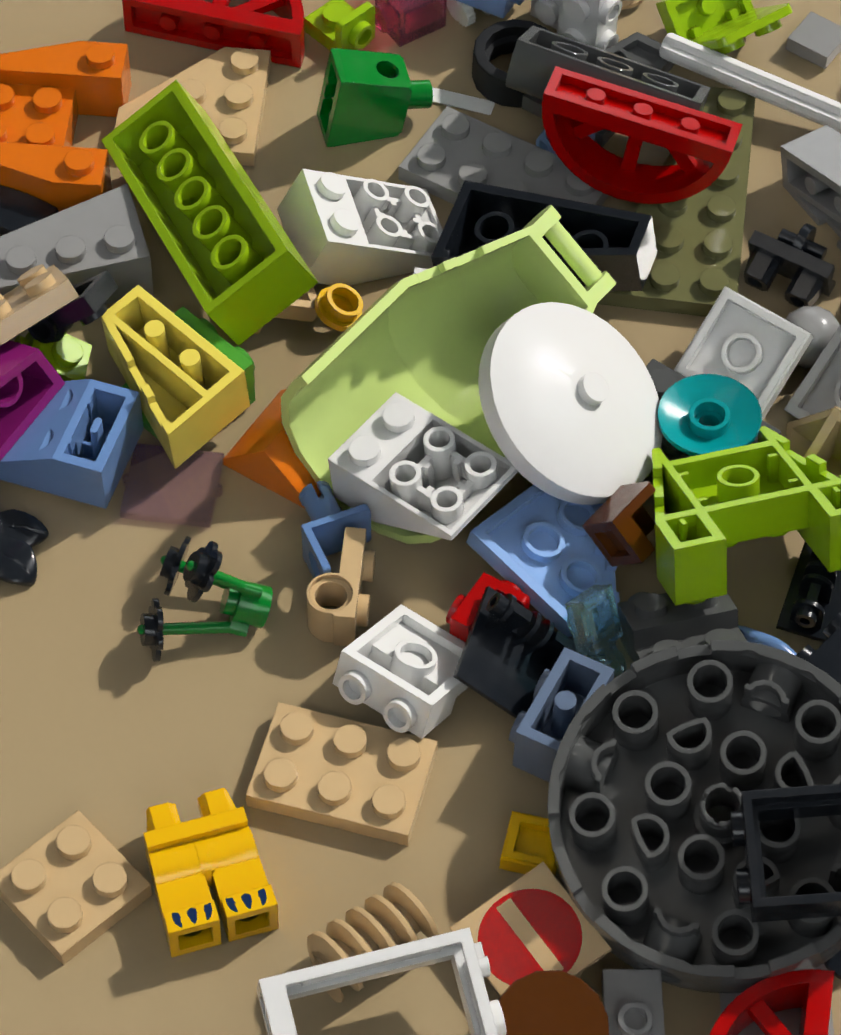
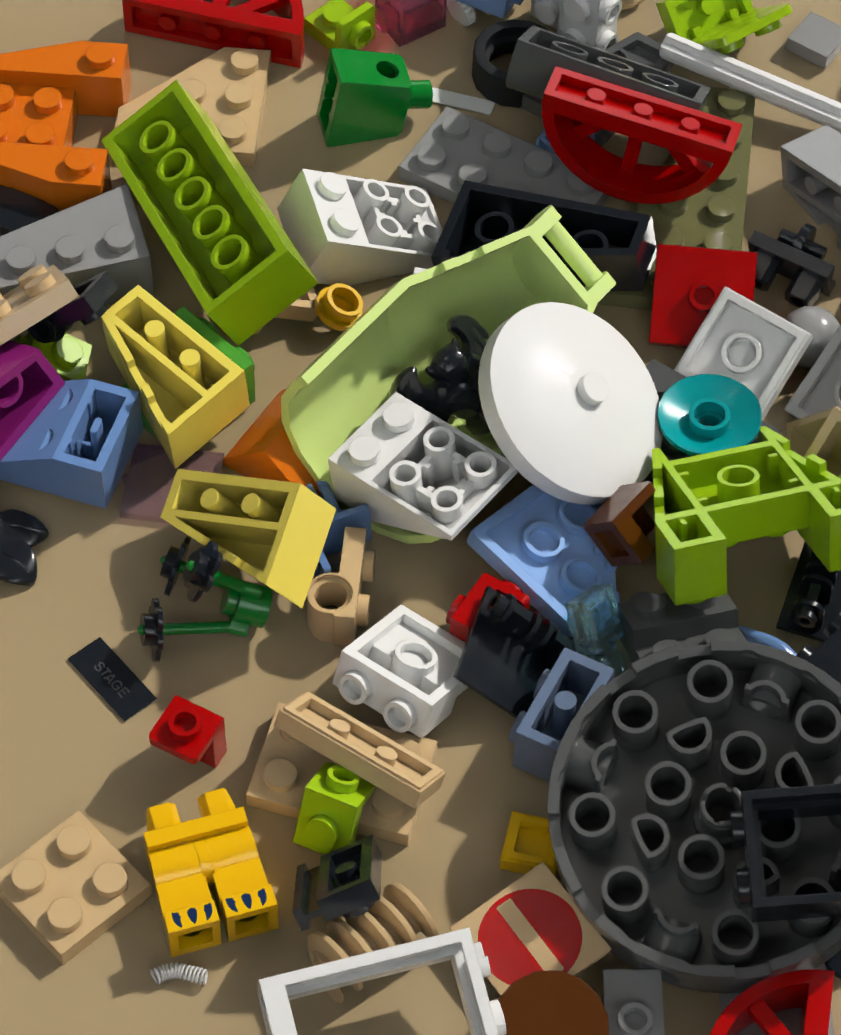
(112, 679): none -> black sticker
(175, 972): none -> white leg
(190, 733): none -> red bracket
(259, 525): none -> light yellow wedge
(331, 809): none -> lime bracket
(341, 885): none -> black plate
(360, 749): none -> tan tile
(455, 376): none -> black animal
(689, 284): none -> red plate

